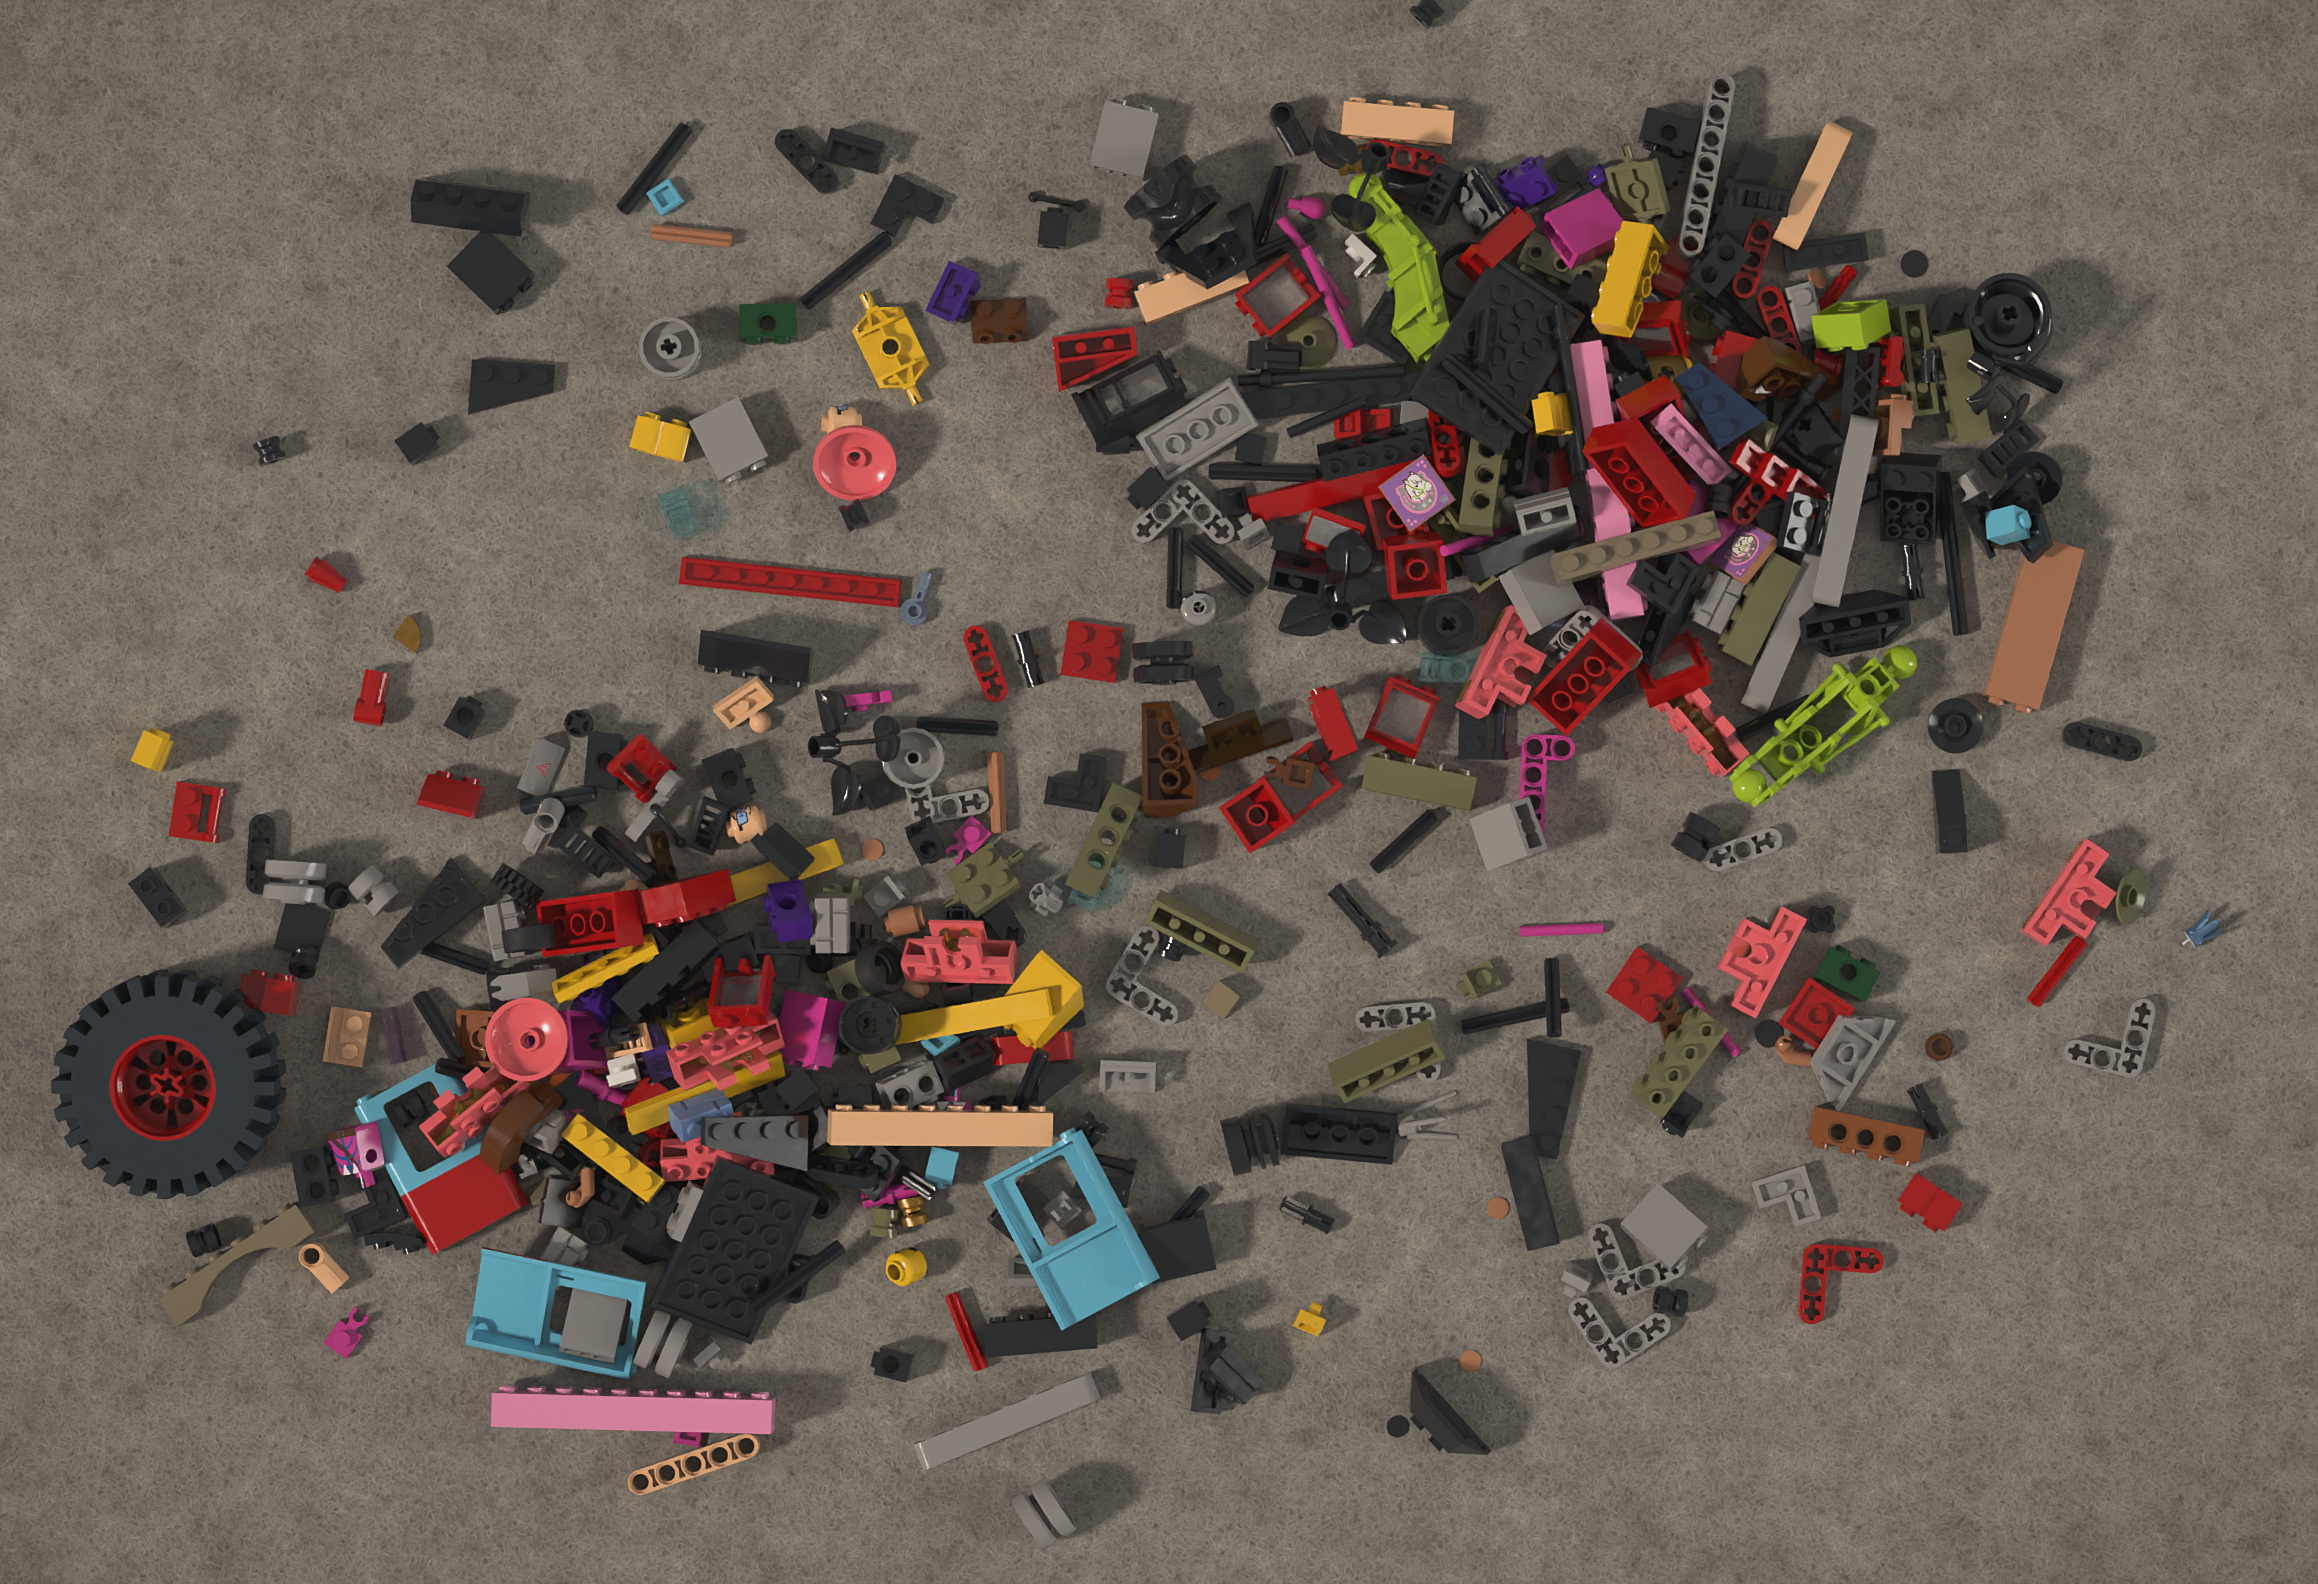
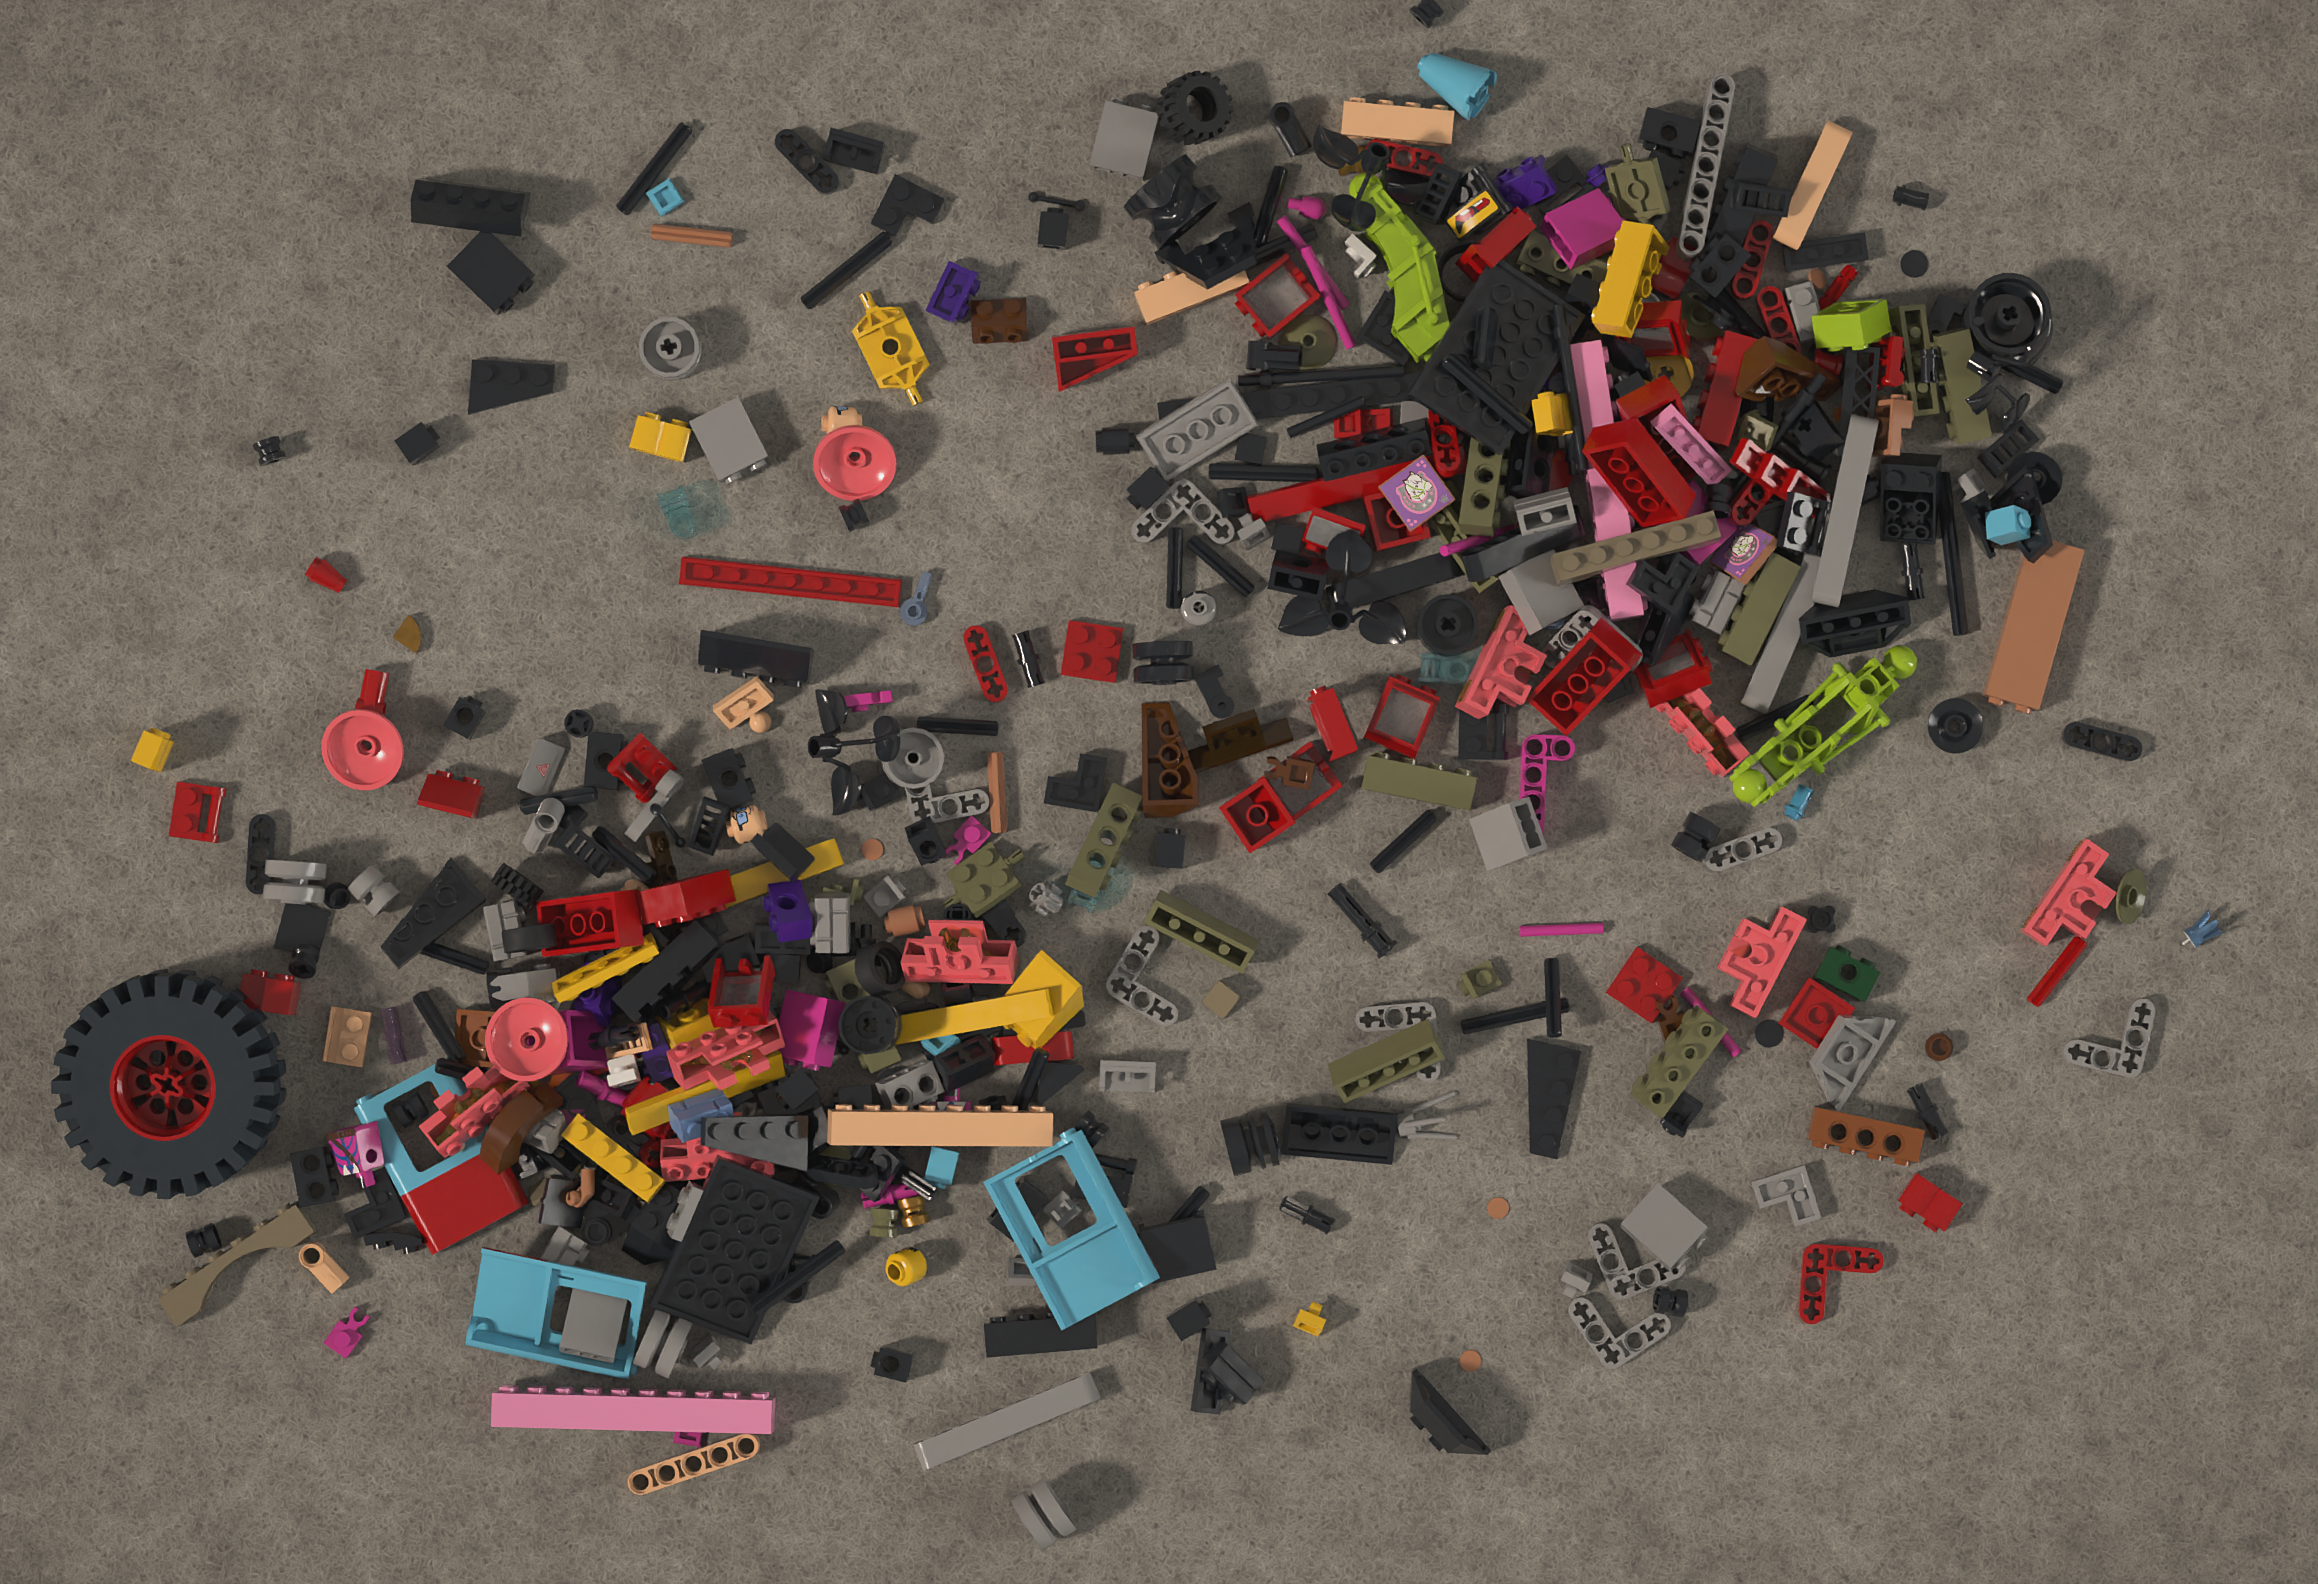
(158, 897): black brick -> none
(350, 759): none -> coral dish
(753, 314): dark green brick -> none
(966, 1331): red axle -> none
(1119, 293): red wheel -> none
(1131, 399): black door -> none
(1171, 948): black wheel -> none
(1177, 116): none -> black tyre
(1211, 774): orange piece -> none
(1397, 1426): black piece -> none
(1414, 565): red brick -> none
(1458, 82): none -> medium azure cone
(1473, 214): none -> slope
(1530, 1193): black slope -> none
(1717, 406): dark blue wedge -> none
(1789, 1054): nougat arm -> none
(1798, 802): none -> dark azure pin
(1910, 197): none -> black pin
(1949, 812): black slope -> none

